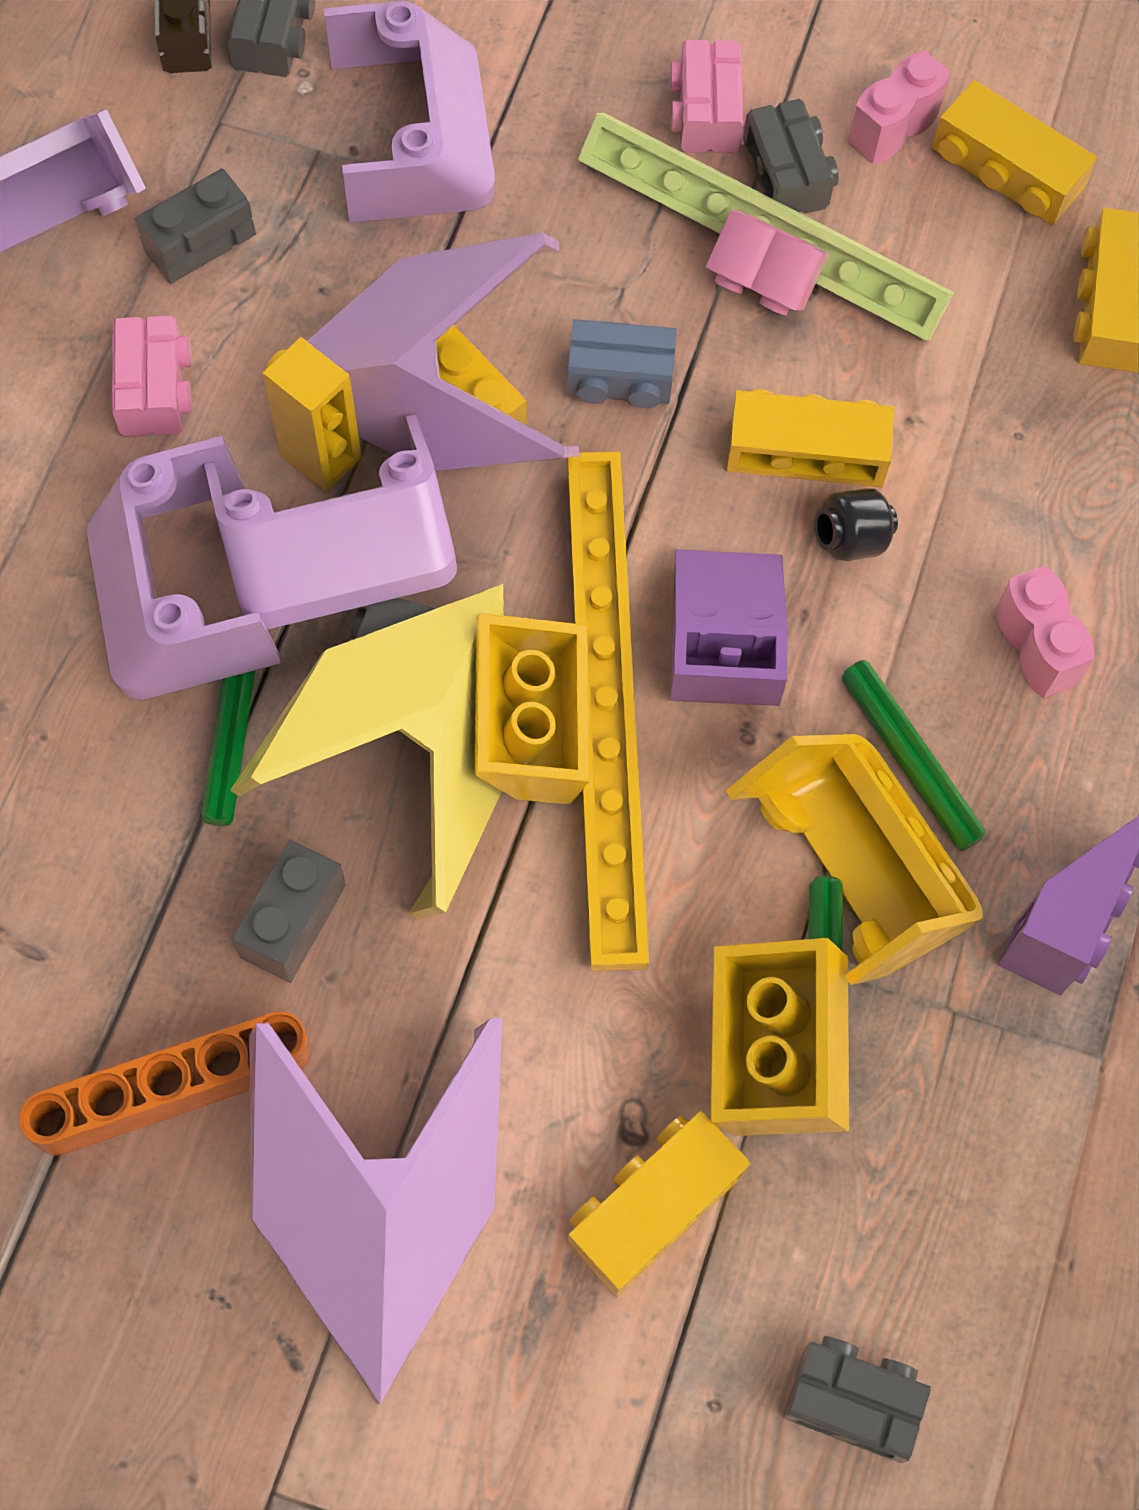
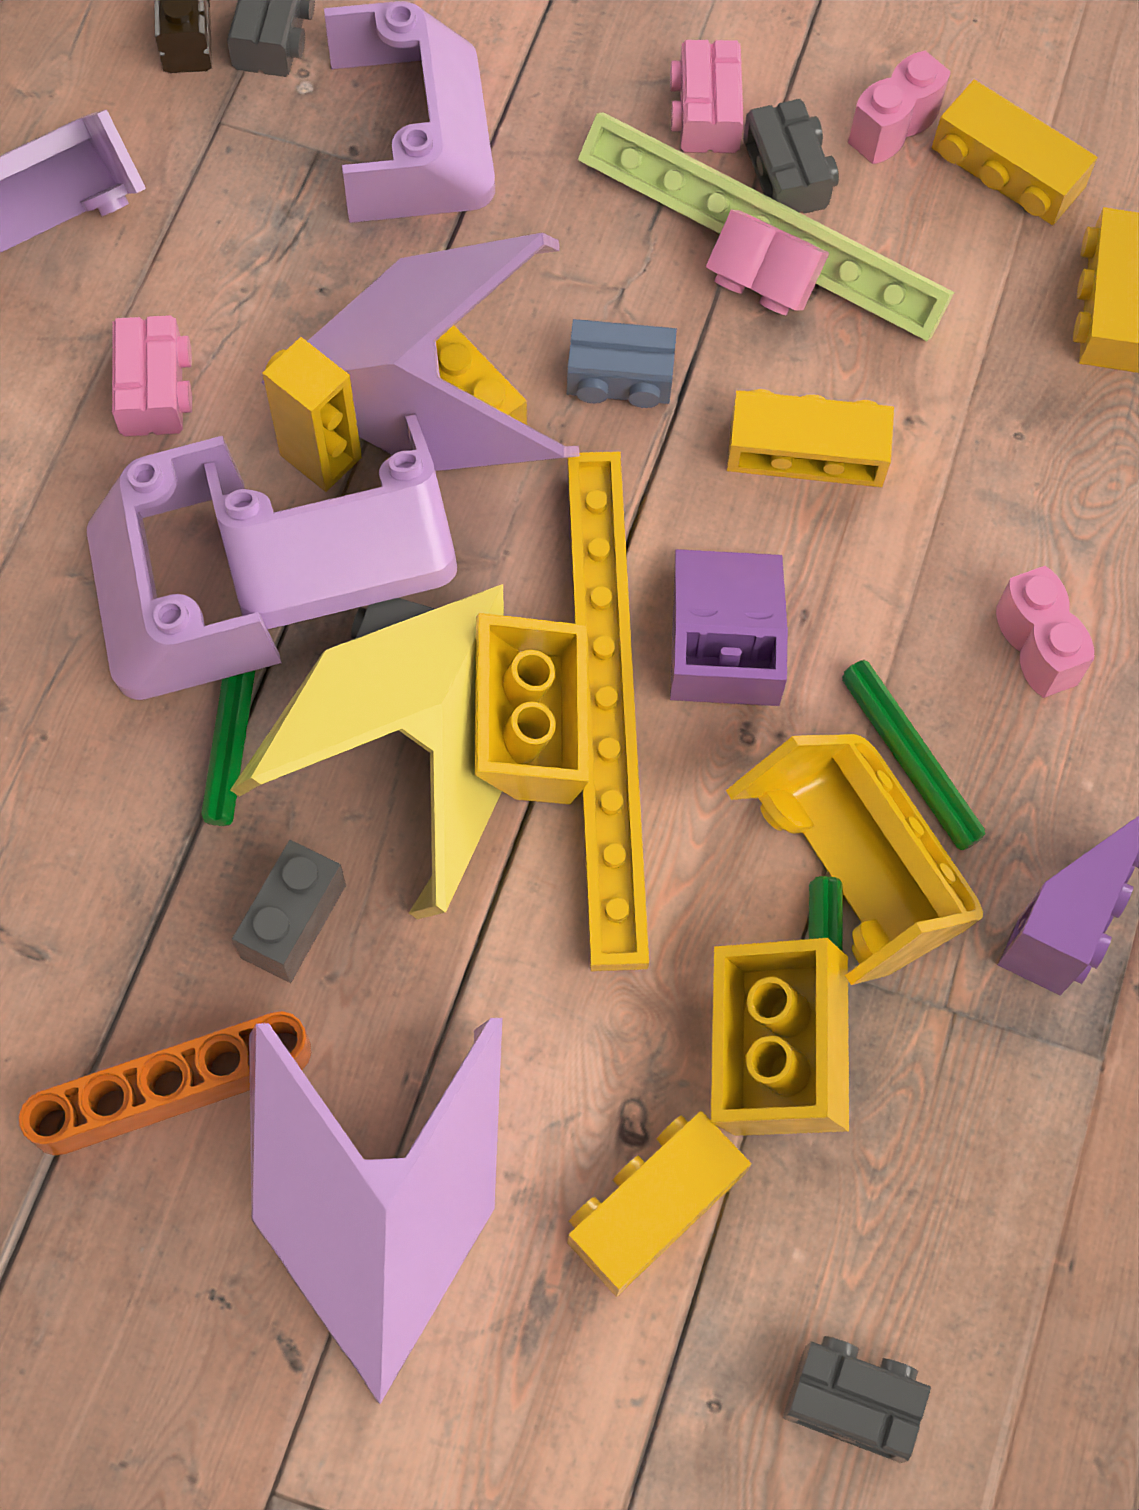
(196, 225): dark grey brick -> none
(855, 524): black head -> none

